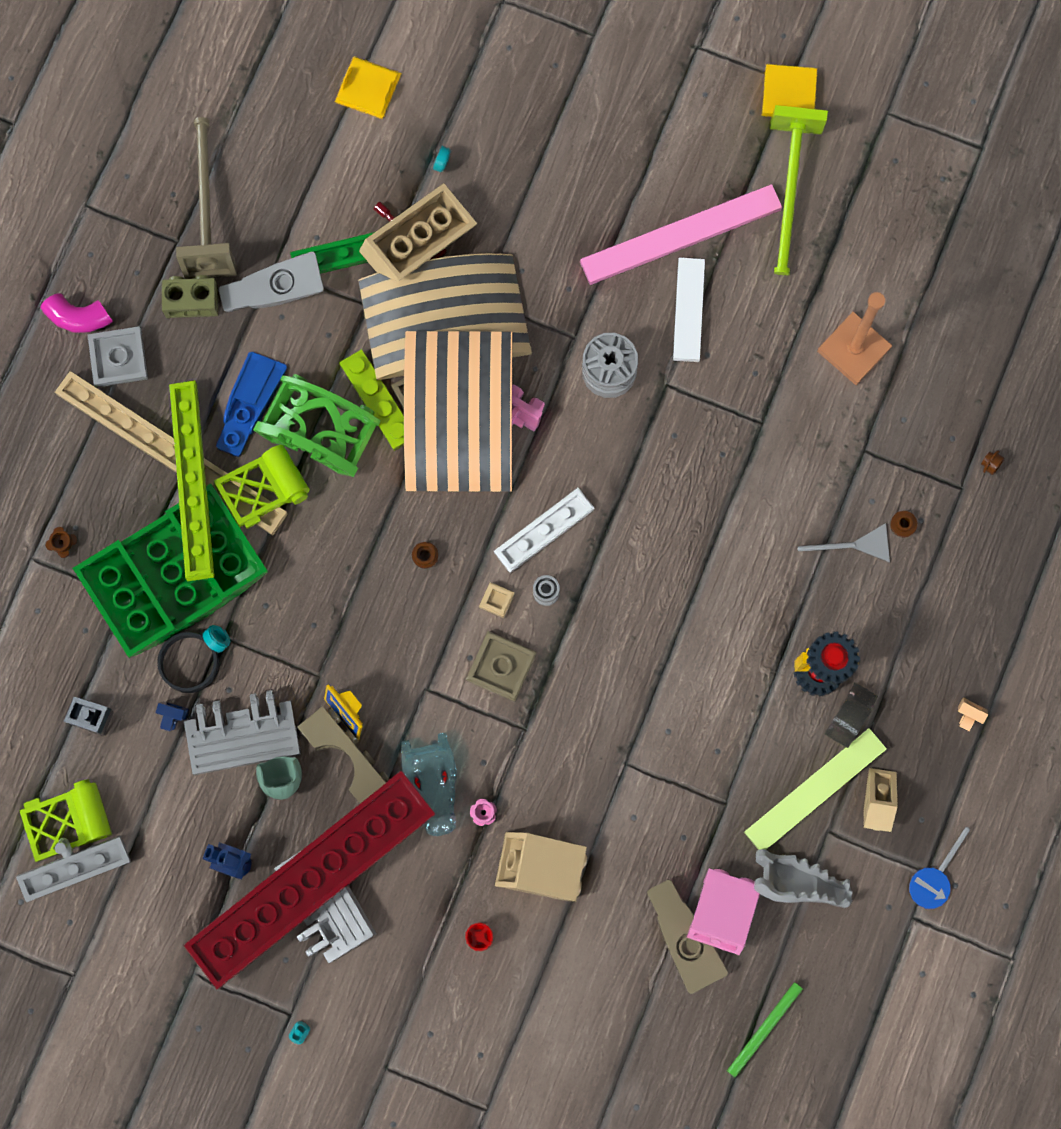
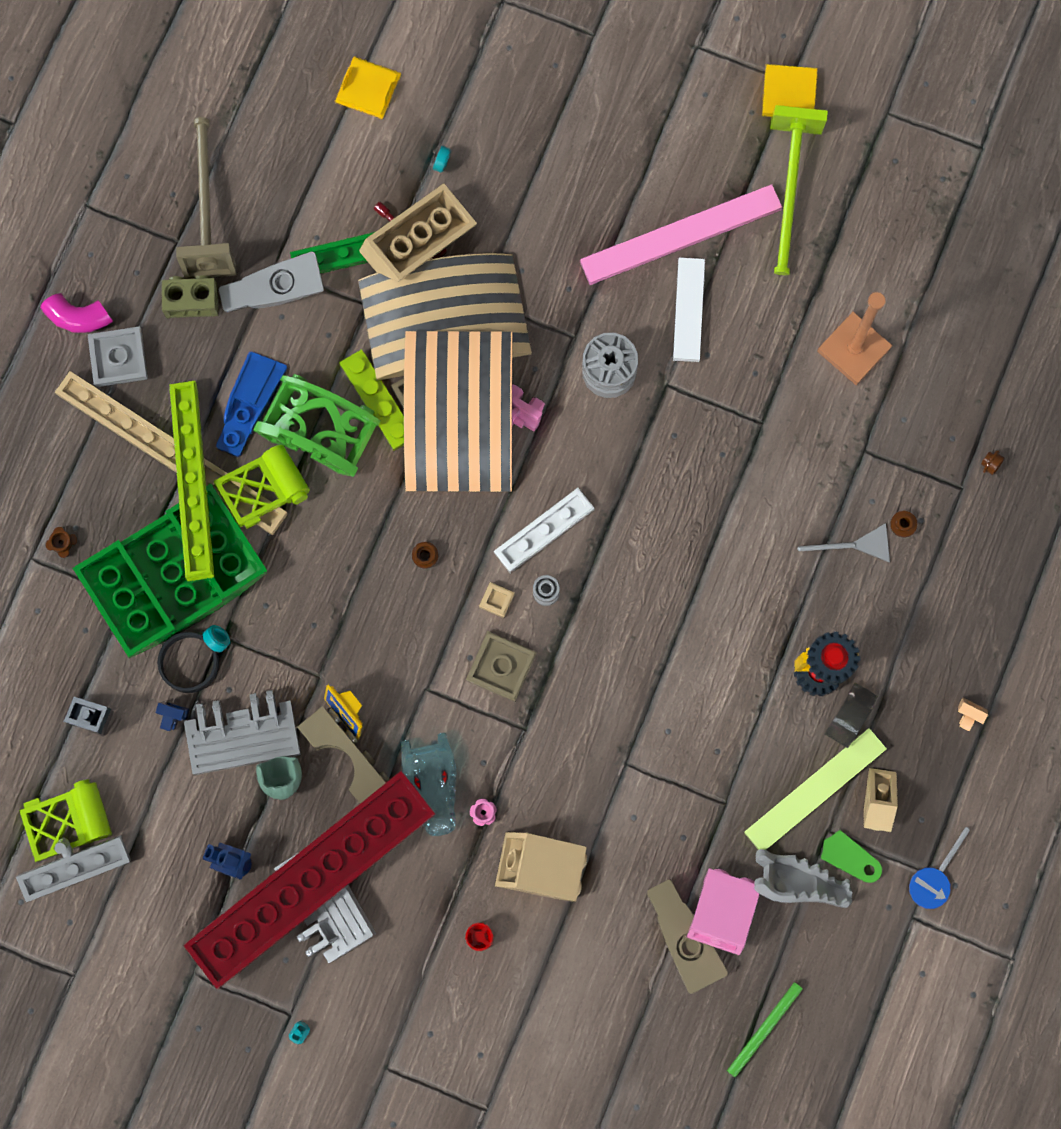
(850, 857): none -> bright green piece

